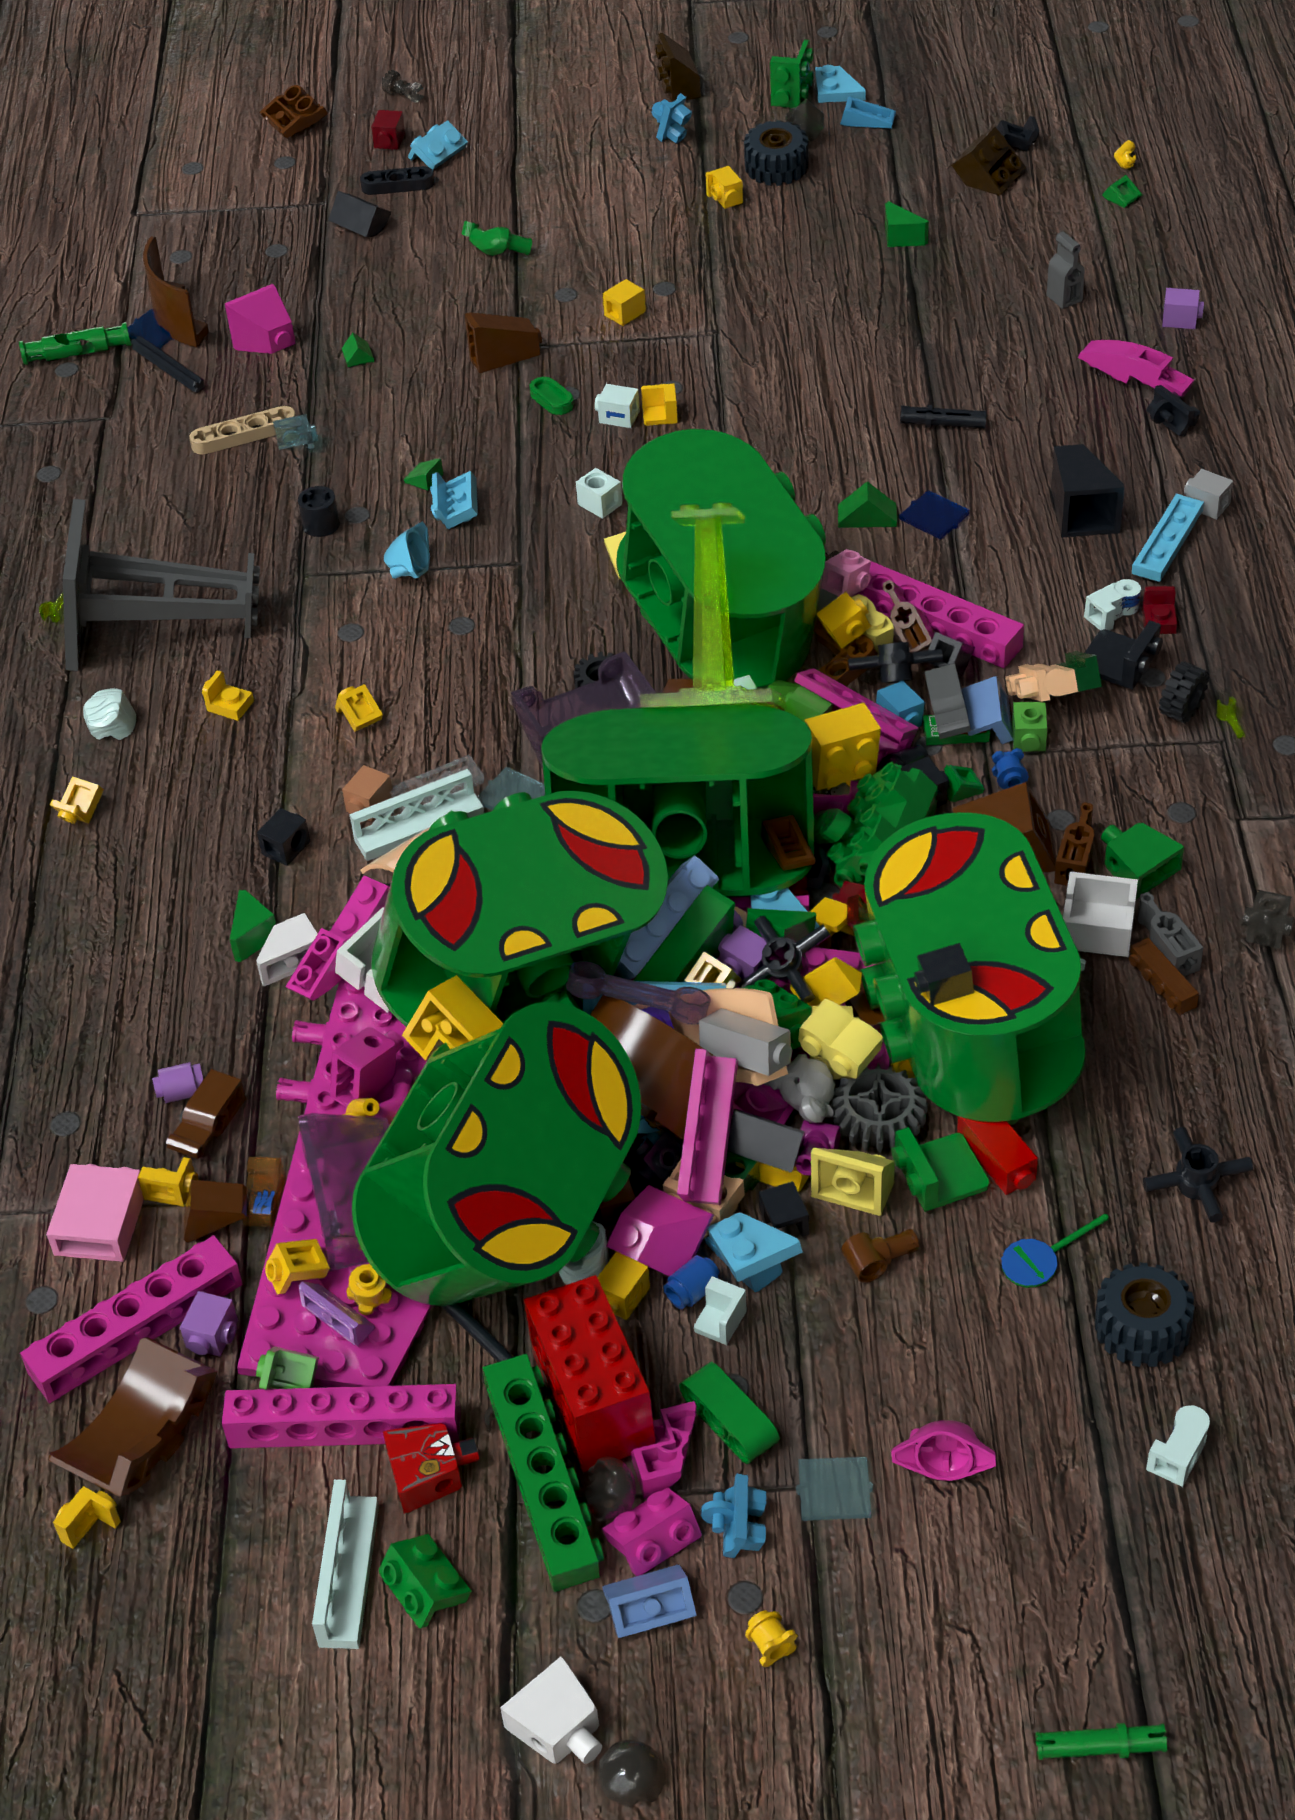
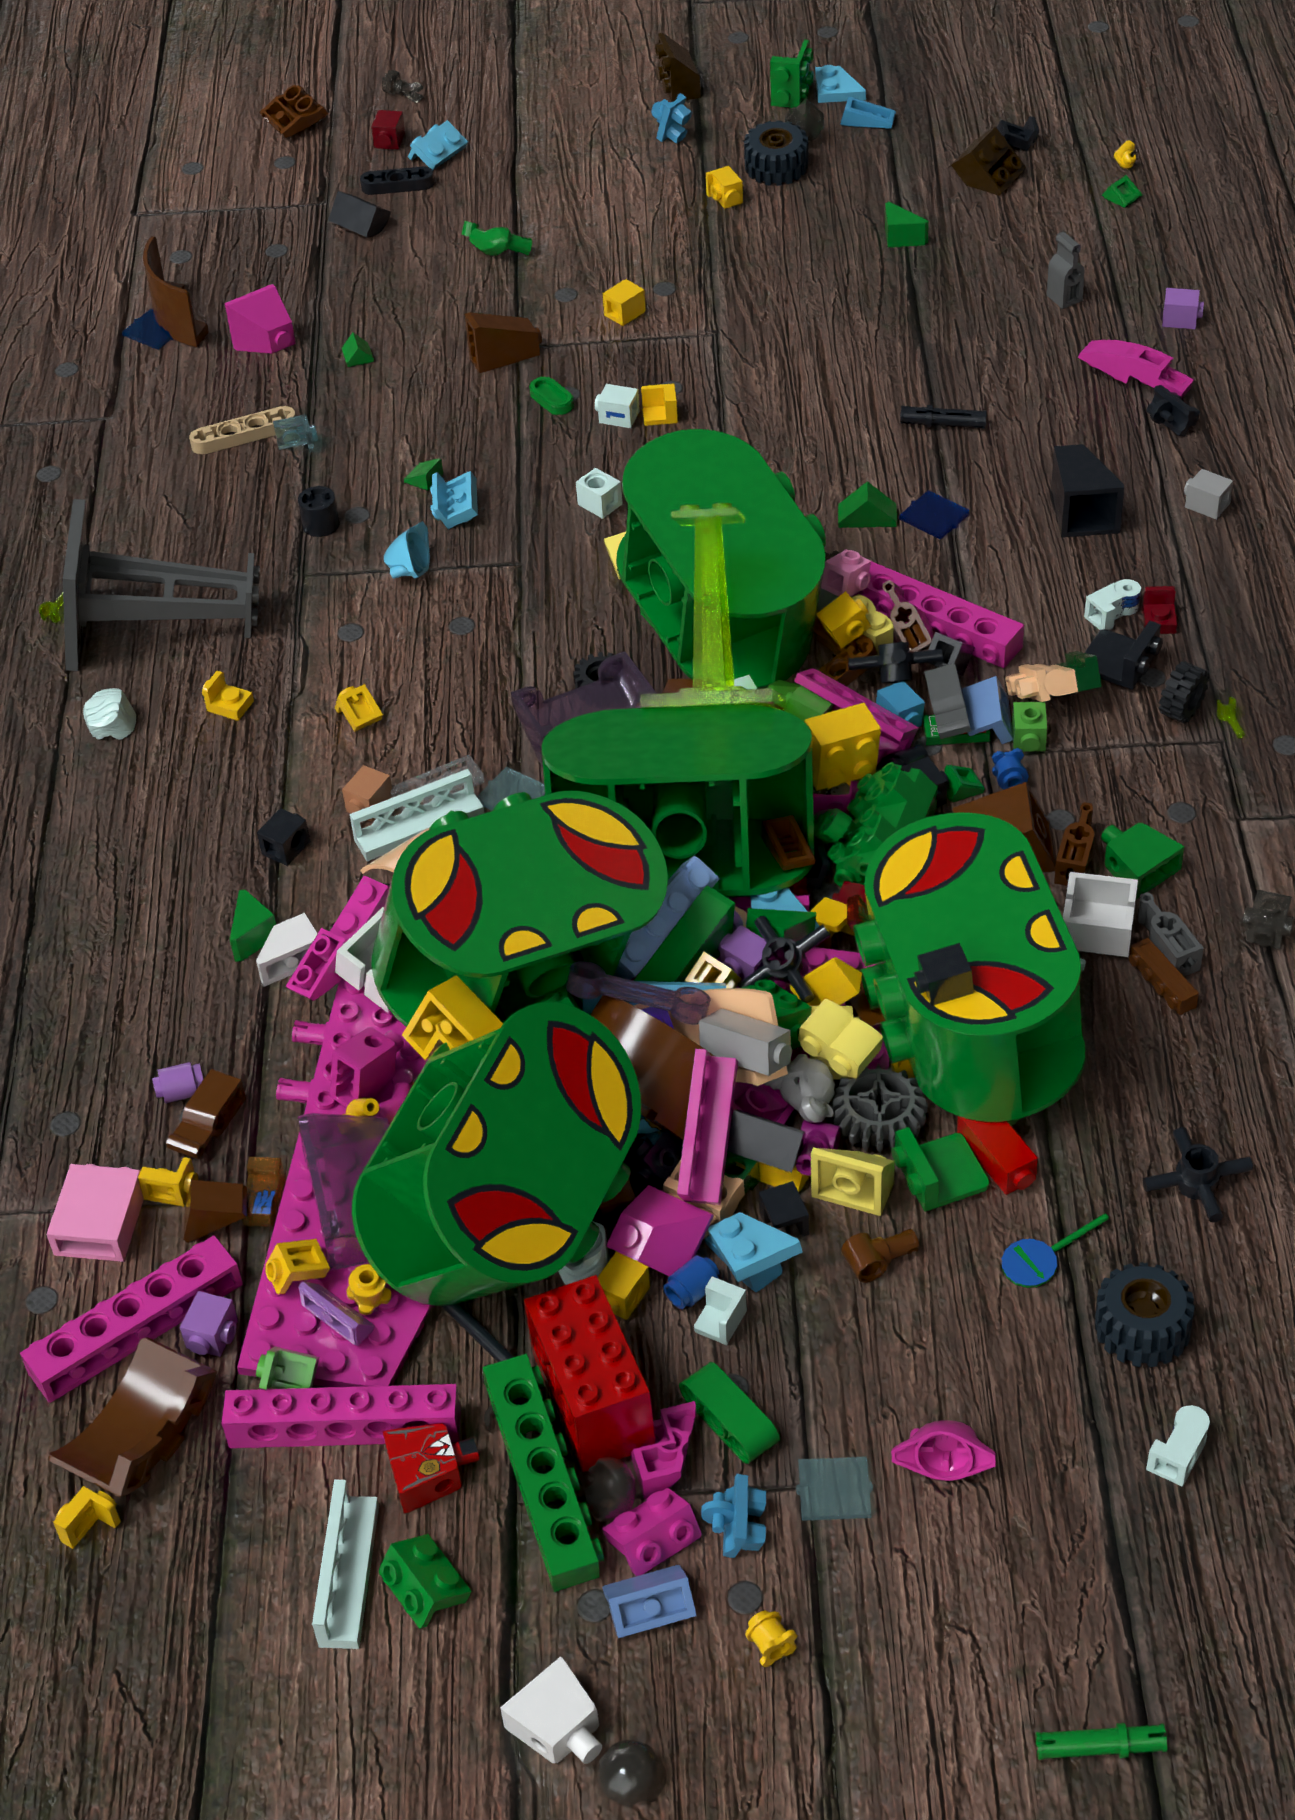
(69, 344): green piece -> none
(78, 801): yellow bracket -> none
(168, 364): black axle -> none
(1167, 537): medium azure plate -> none

